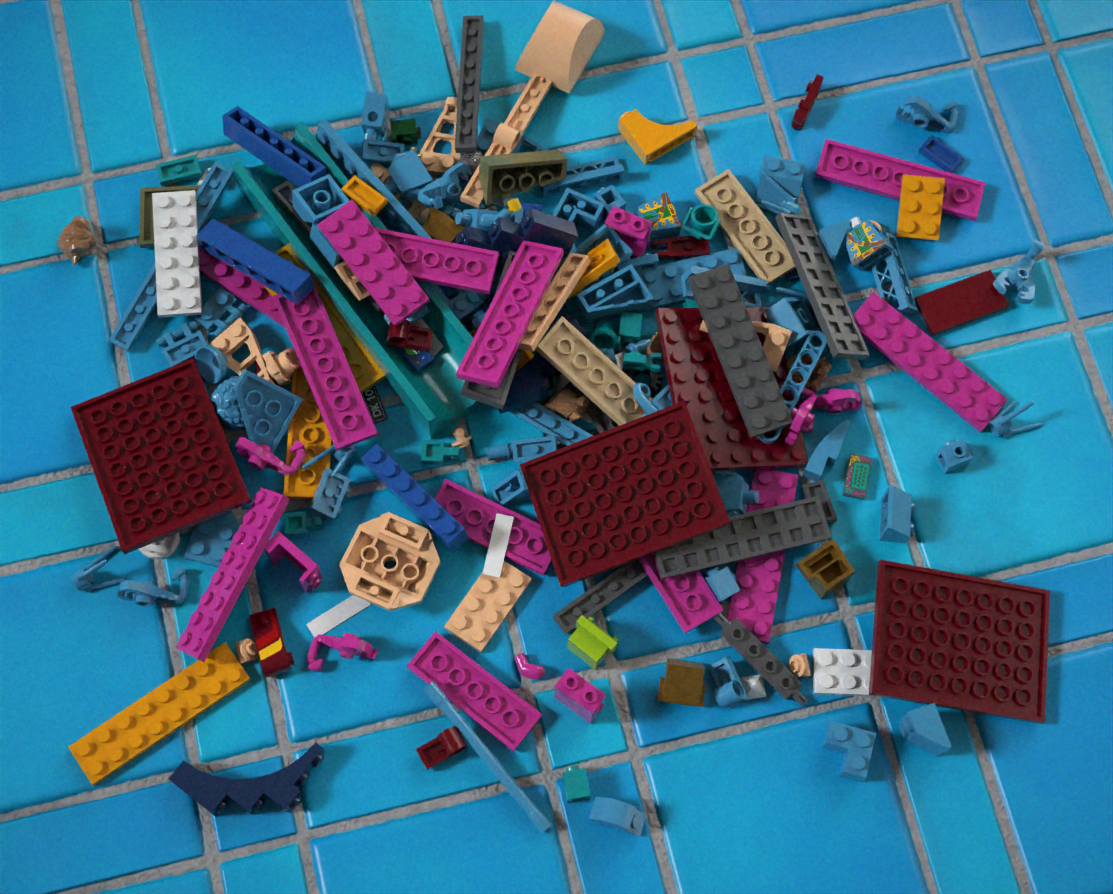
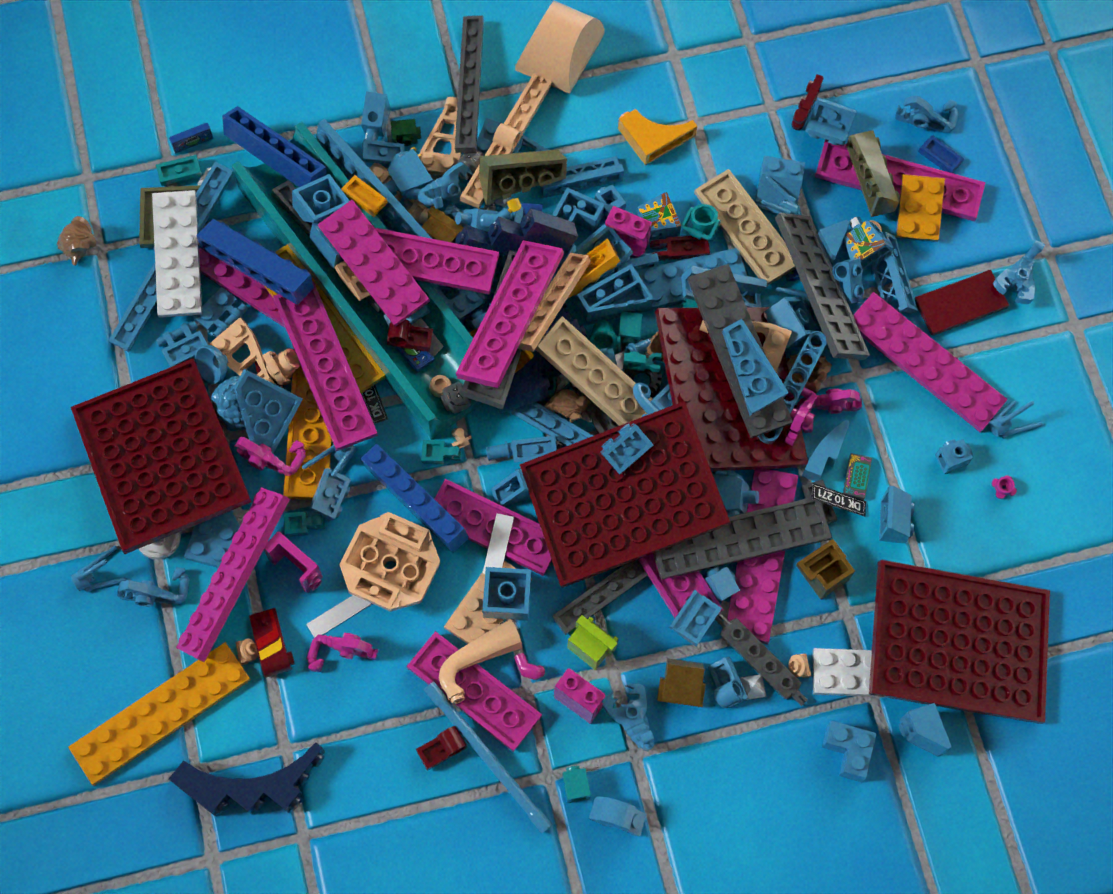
(191, 137): none -> blue tile
(437, 384): none -> light nougat tile
(453, 400): none -> dark grey head
(491, 644): none -> light nougat animal
(506, 593): none -> dark azure brick
(626, 447): none -> dark azure bracket
(632, 716): none -> dark azure animal
(695, 618): none -> dark azure plate
(753, 370): none -> dark azure wing
(830, 122): none -> dark azure bracket
(839, 499): none -> black sticker
(851, 279): none -> dark azure plate
(872, 173): none -> olive wedge
(1006, 481): none -> dark pink plate

